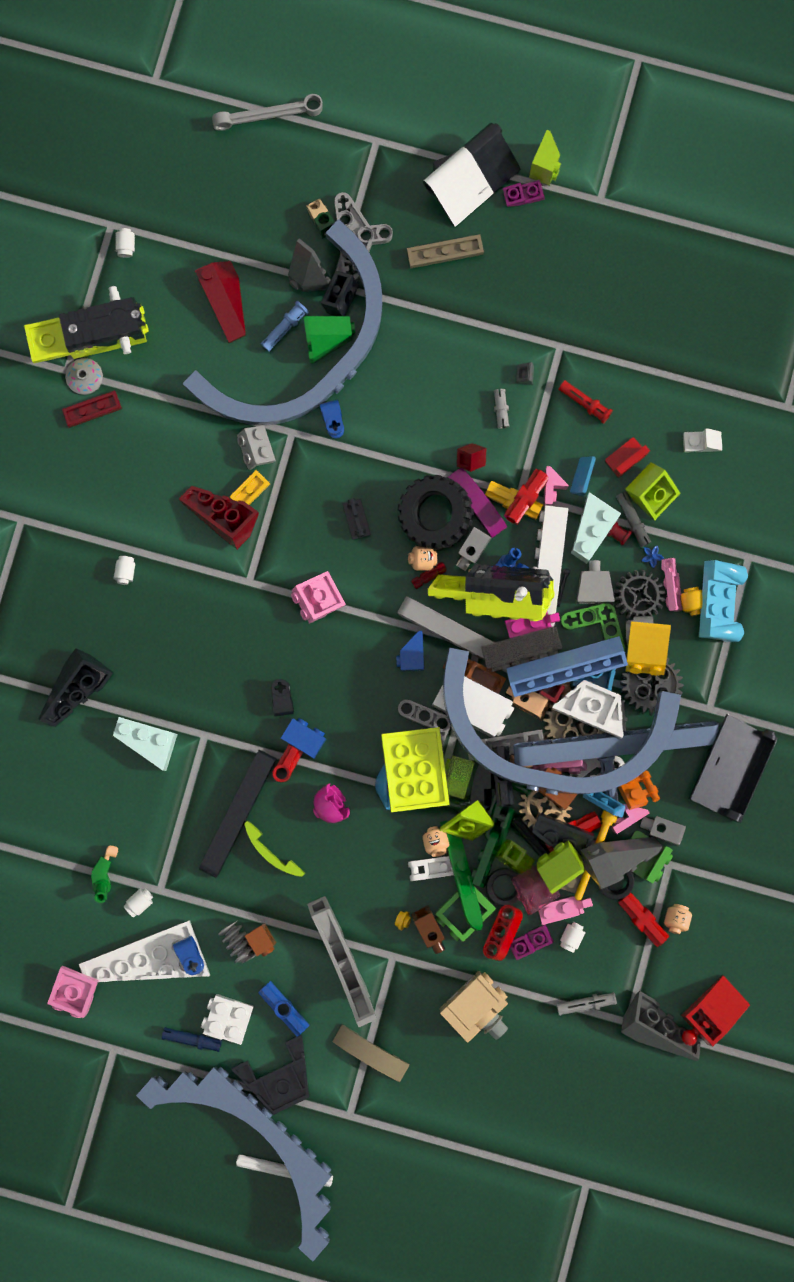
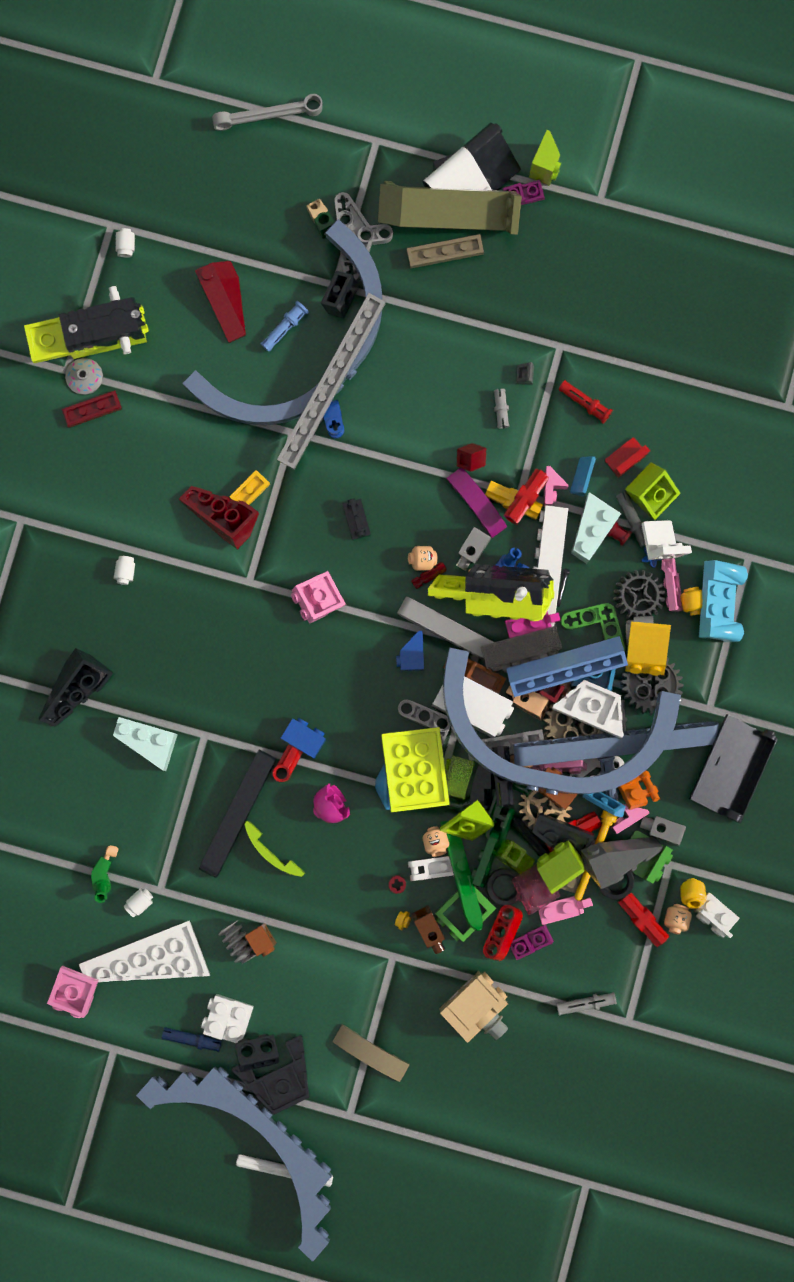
(187, 953): blue piece -> none
(255, 446): light grey bracket -> none
(258, 1058): none -> black brick
(282, 701): black piece -> none
(293, 1018): blue piece -> none
(306, 271): dark grey wedge -> none
(327, 334): green slope -> none
(331, 381): none -> light grey plate
(343, 961): light grey arch -> none
(402, 887): none -> dark red bush
(411, 507): black tyre -> none
(449, 208): none -> olive panel
(572, 937): white brick -> none
(595, 586): light grey torso -> none
(652, 1027): dark grey wedge -> none
(661, 541): none -> white bracket
(693, 893): none -> yellow head
(704, 441): white slope -> none
(715, 1009): red slope -> none
(717, 915): none -> white bracket

